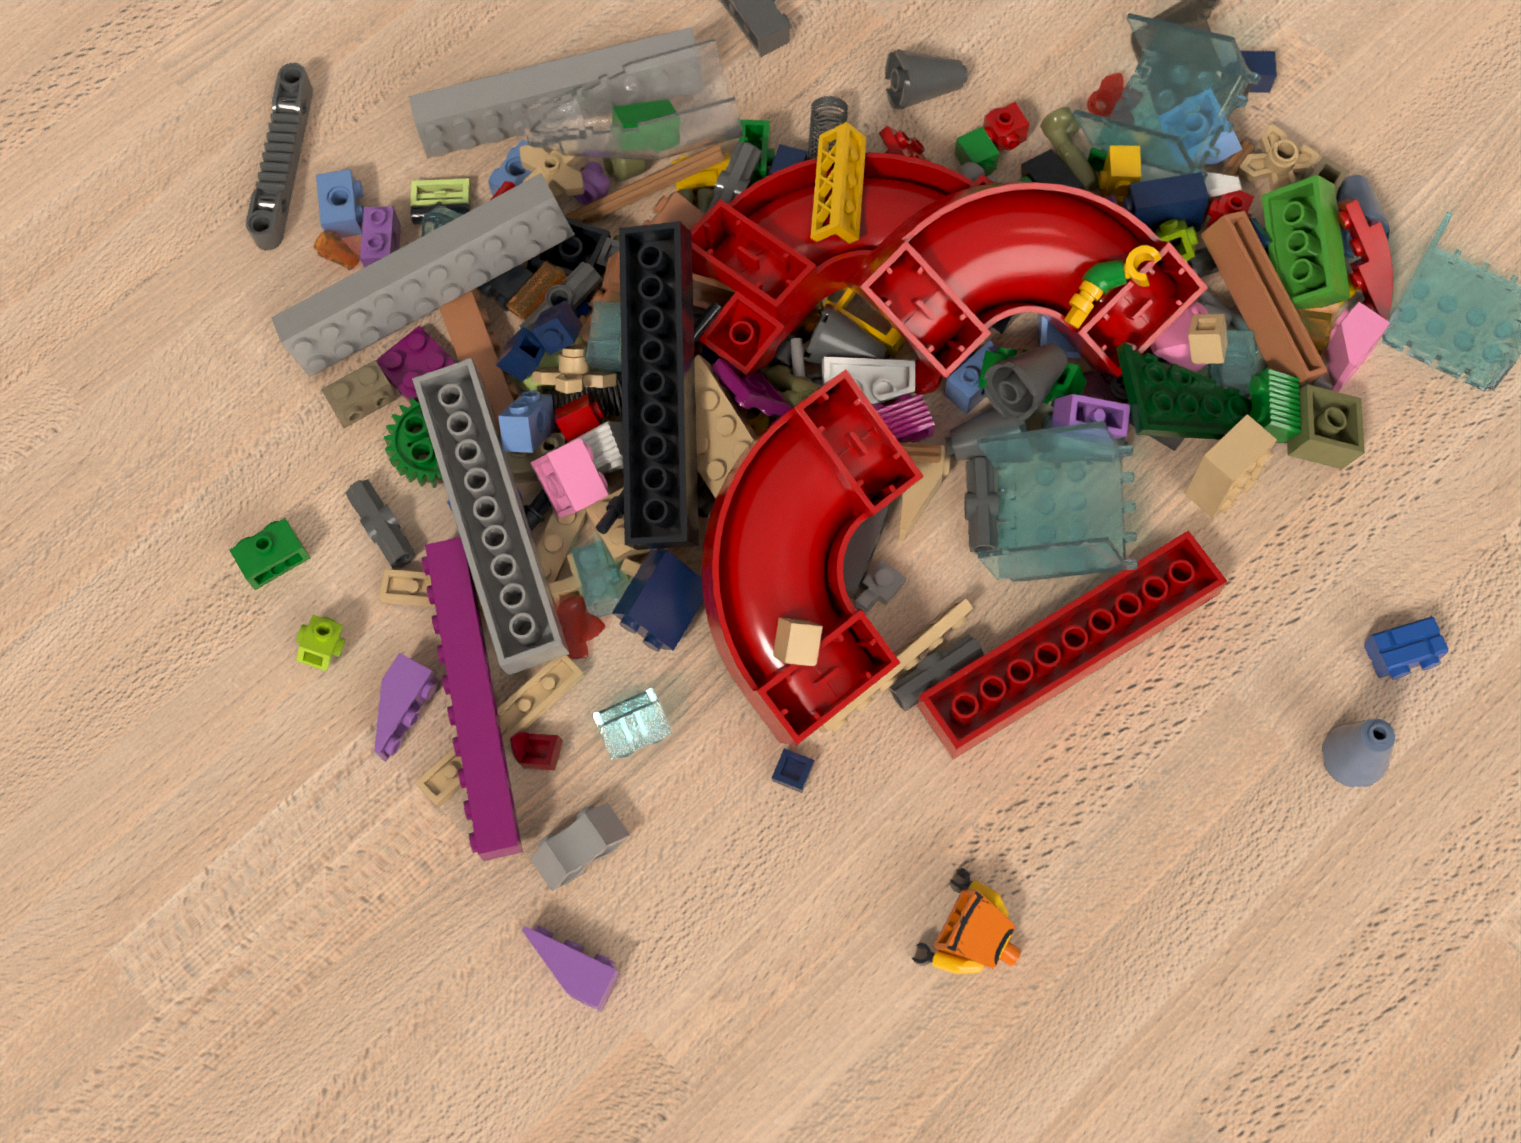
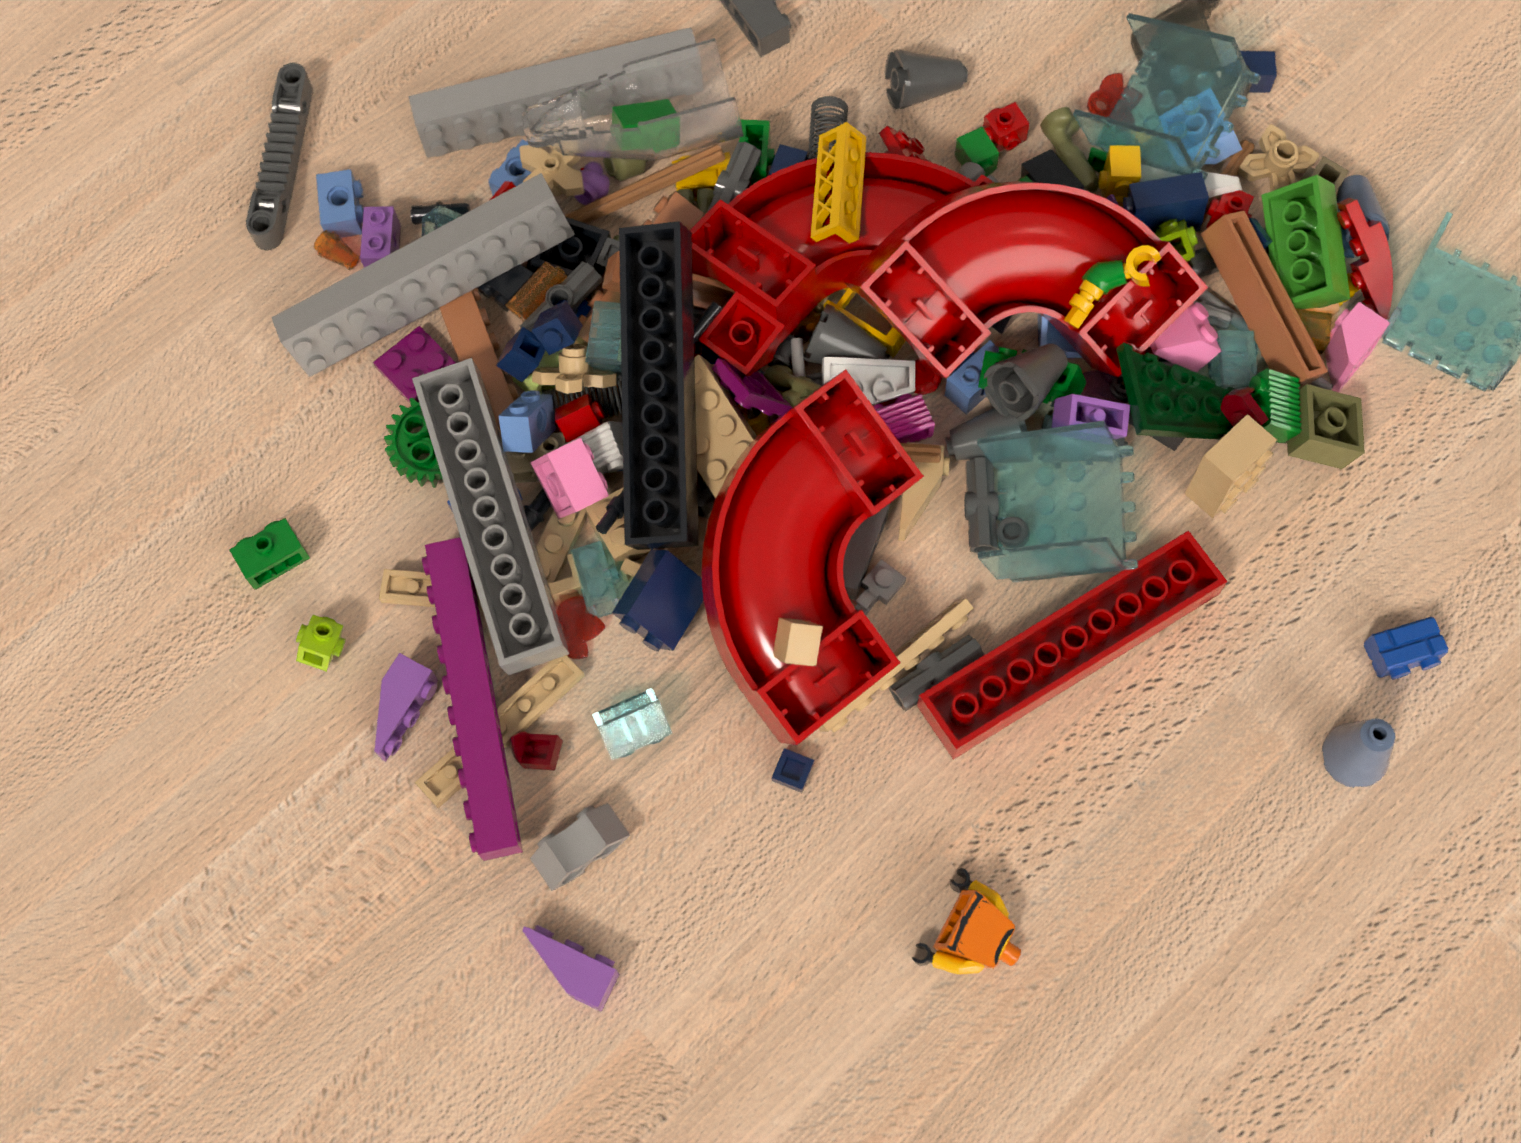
(359, 394): dark tan brick -> none
(380, 523): dark grey piece -> none
(439, 188): yellowish green tile -> none
(1013, 532): none -> dark grey tile
(1208, 338): tan panel -> none
(1239, 404): none -> dark red plate

